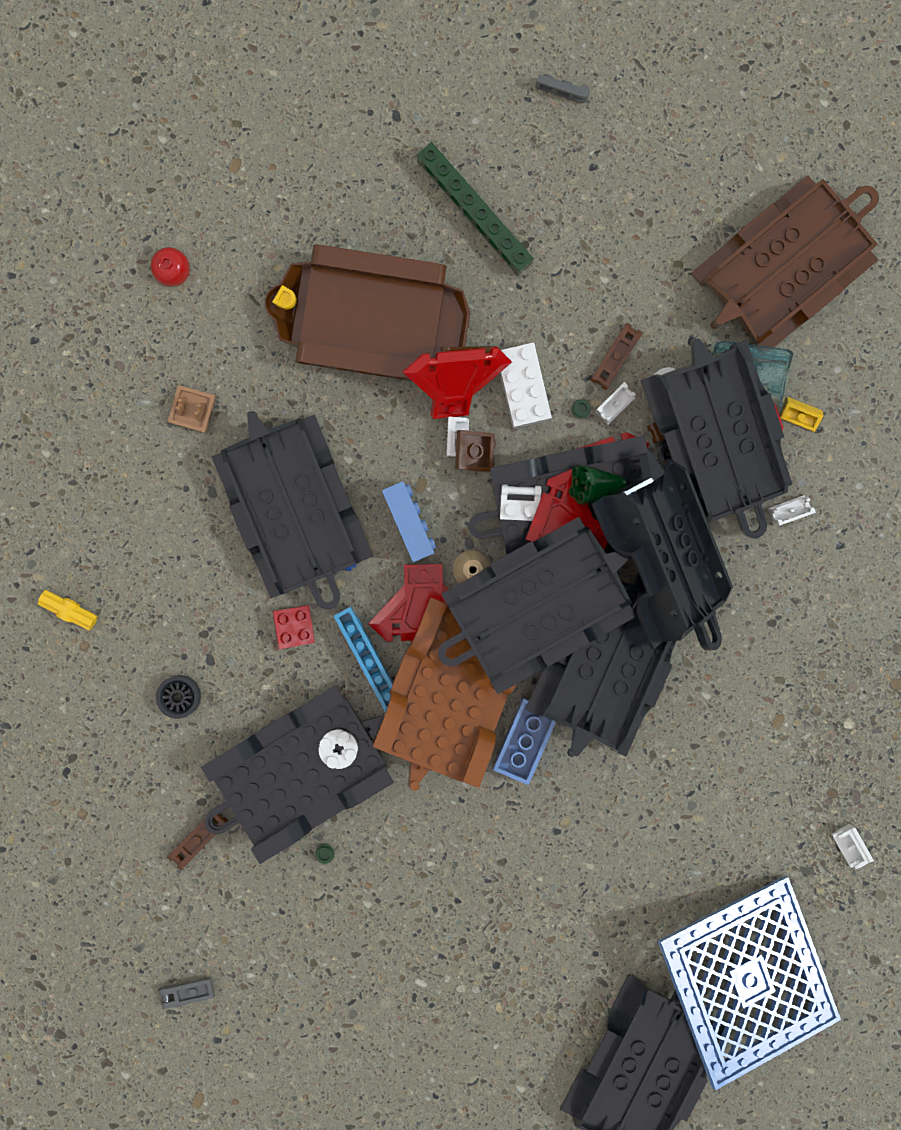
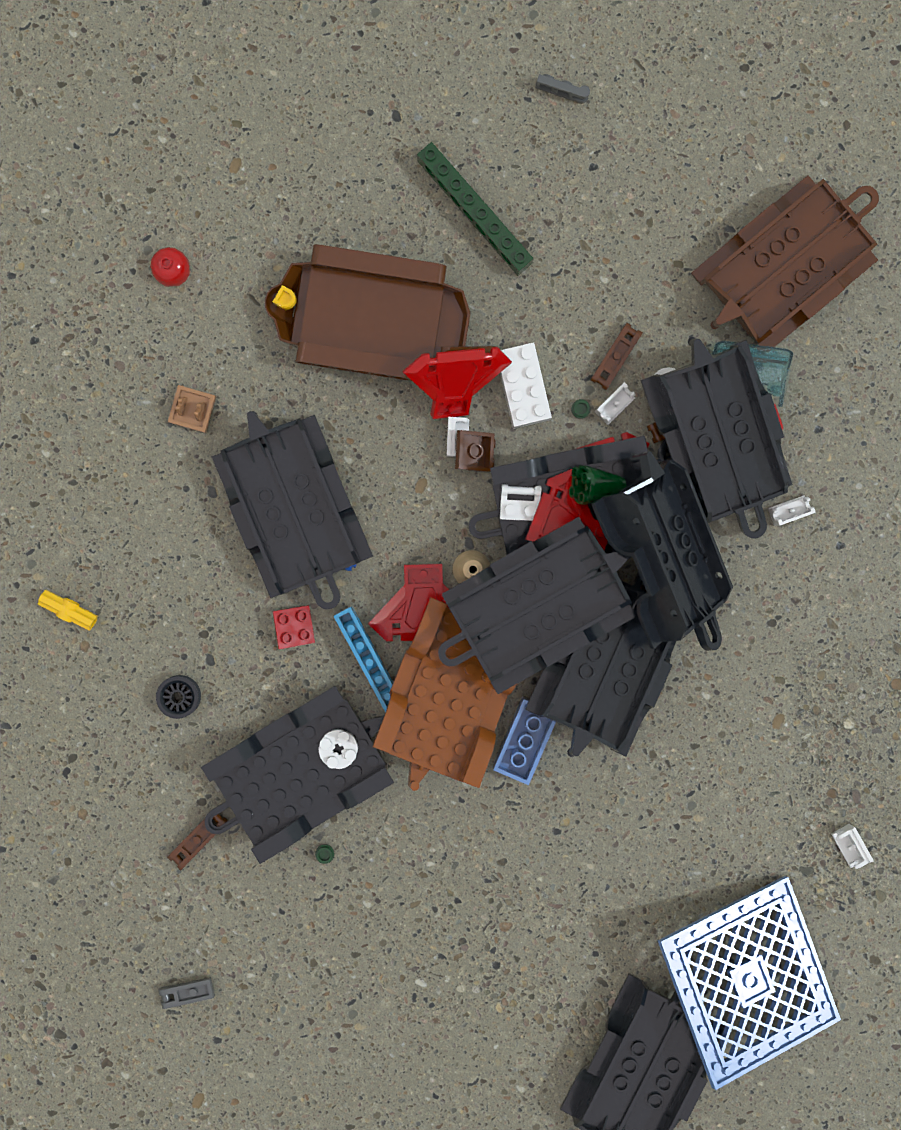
(408, 522): medium blue brick -> none
(801, 414): yellow slope -> none

